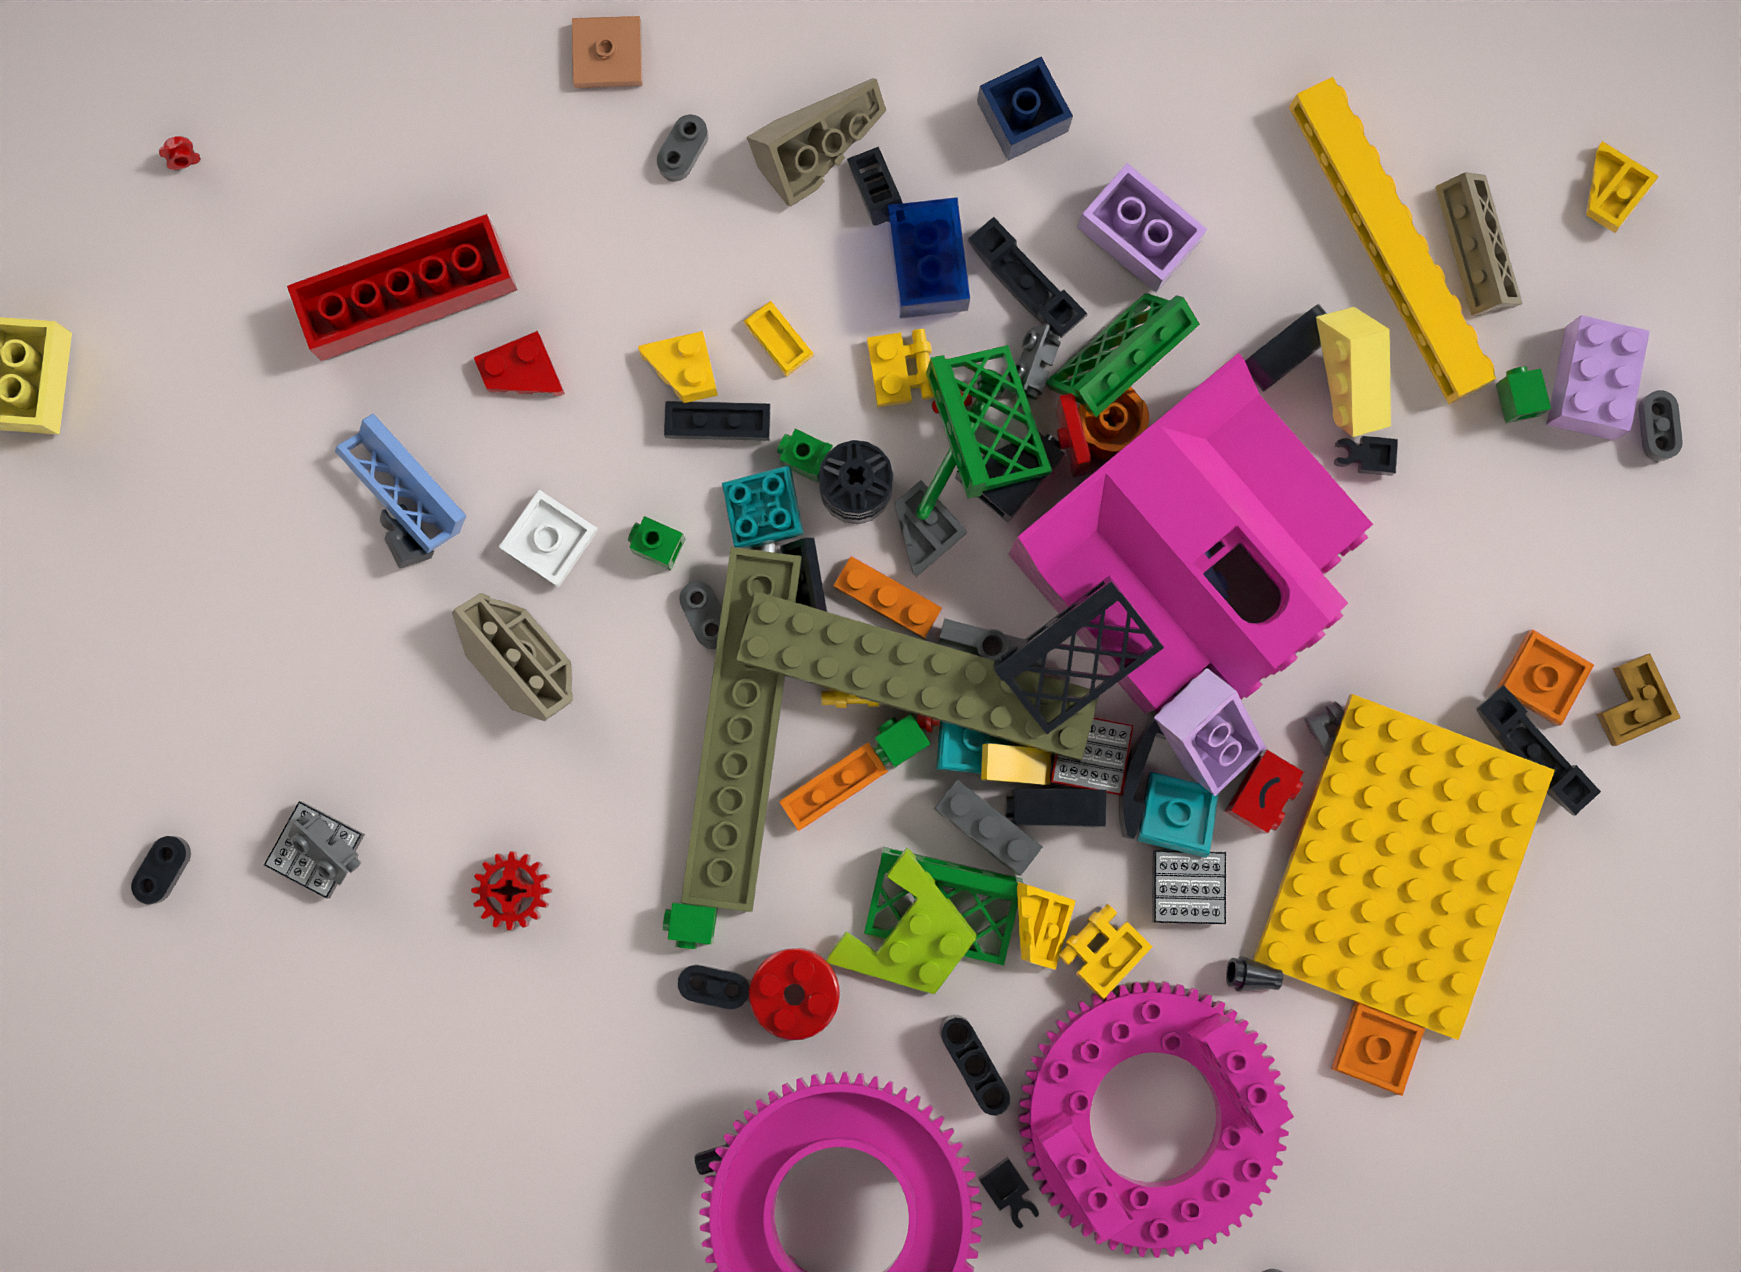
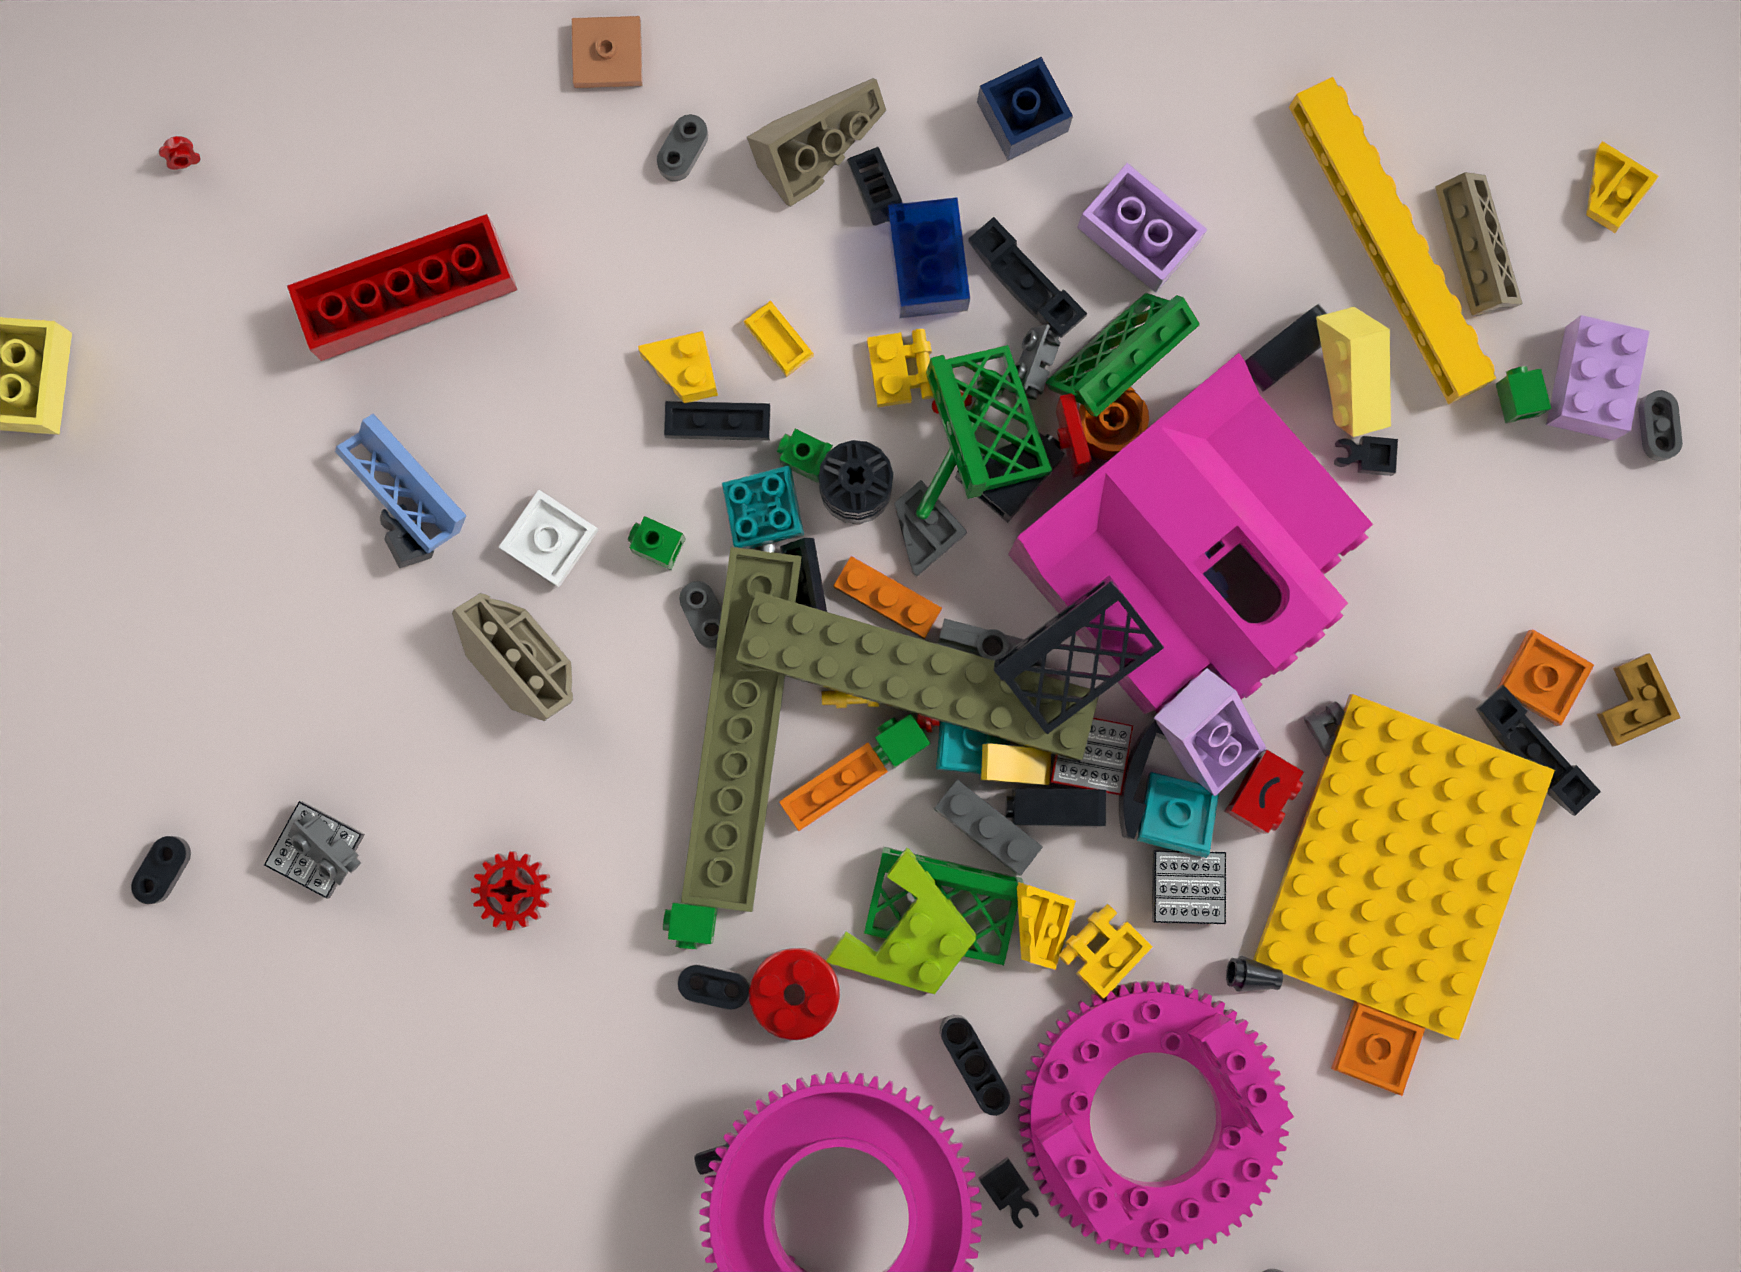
(519, 367): red wing -> none

